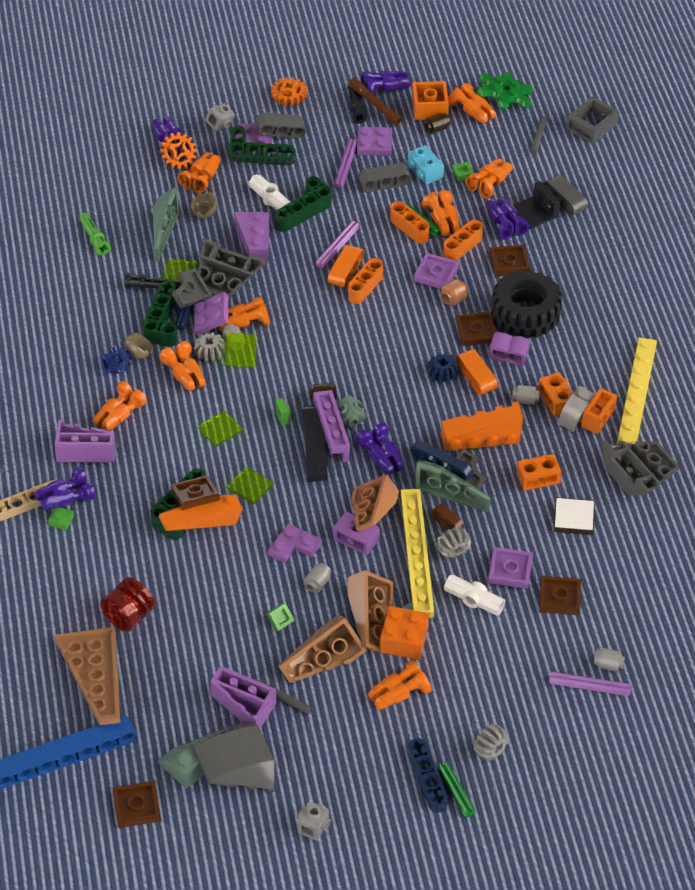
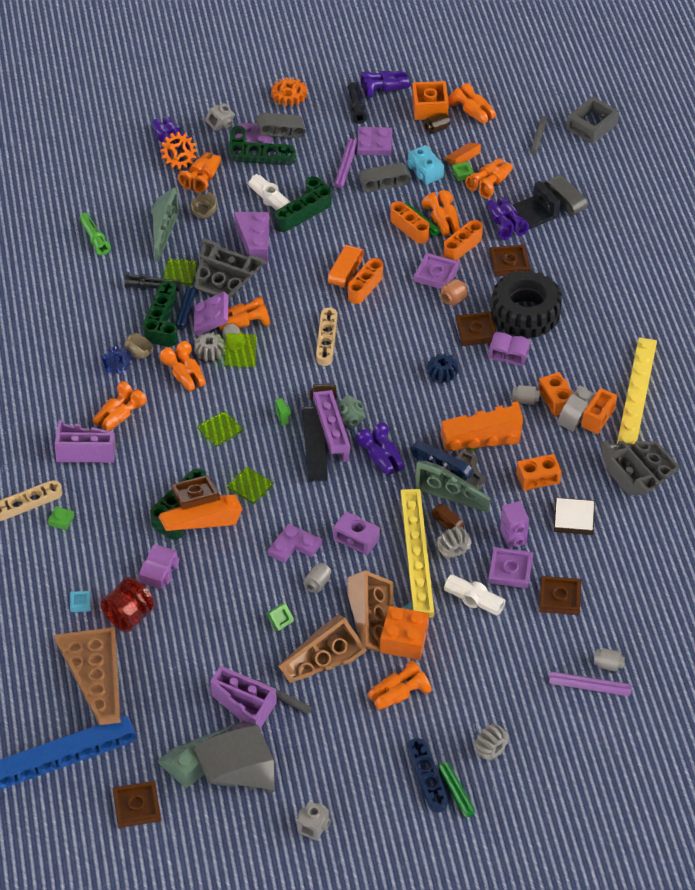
(60, 491): dark purple piece -> none
(80, 601): none -> medium azure tile
(158, 566): none -> medium lavender brick
(191, 290): dark grey tile -> none
(326, 336): none -> tan beam
(337, 244): medium lavender axle -> none
(373, 501): nougat wedge -> none
(388, 112): reddish brown piece -> none
(463, 154): none -> orange slope
(476, 372): orange beam -> none
(514, 90): green plate -> none
(514, 524): none -> medium lavender brick

